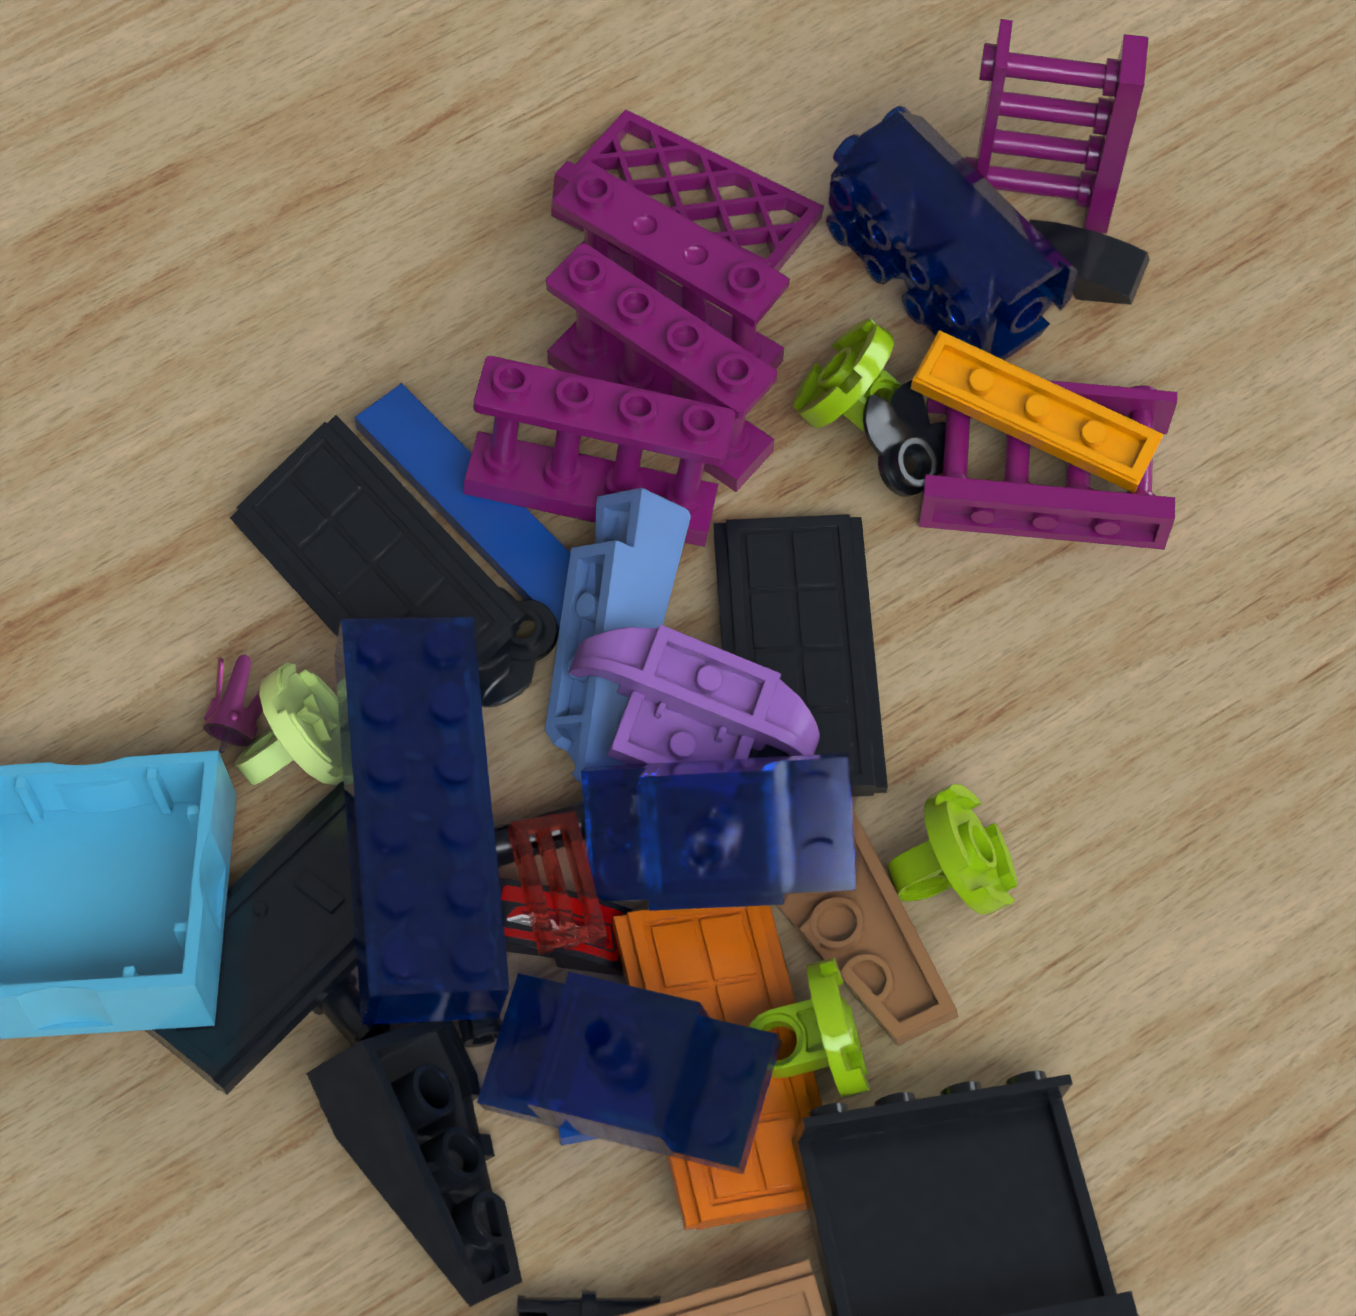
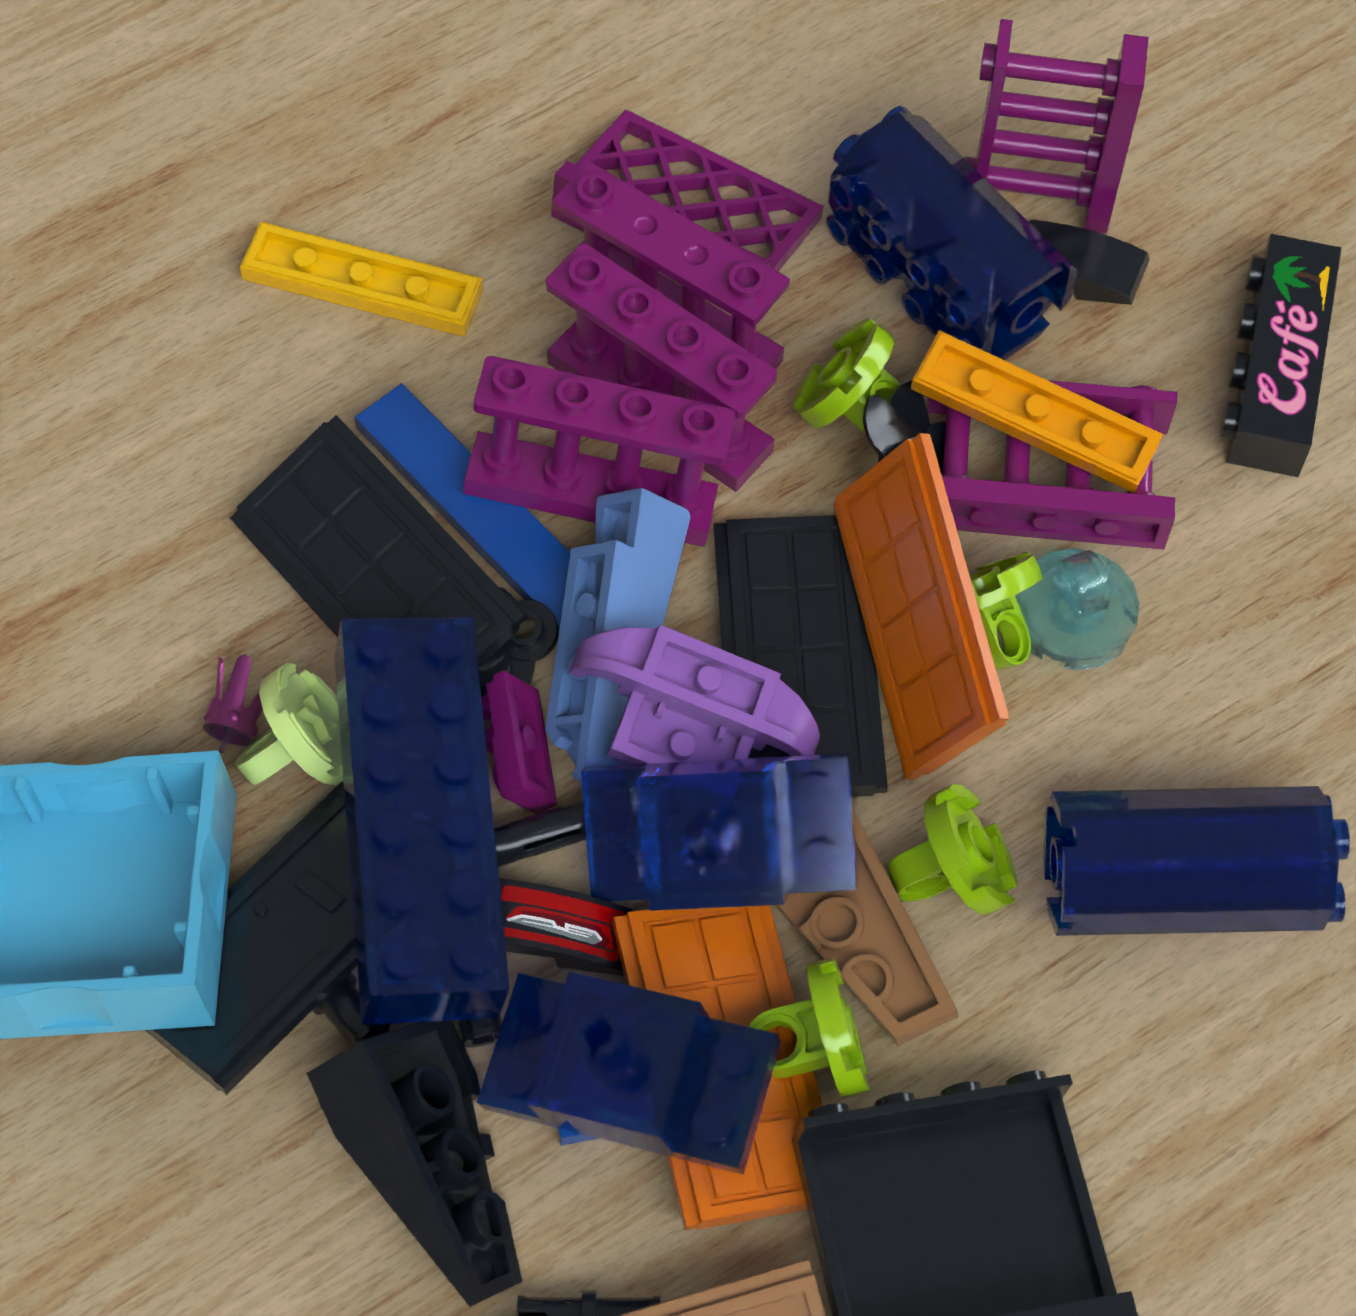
(362, 278): none -> yellow tile
(518, 743): none -> magenta plate
(567, 935): clear red tile -> none
(919, 609): none -> orange piece
(995, 593): none -> lime tile
(1080, 609): none -> clear light blue tile
(1194, 860): none -> clear blue brick
(1283, 355): none -> black brick

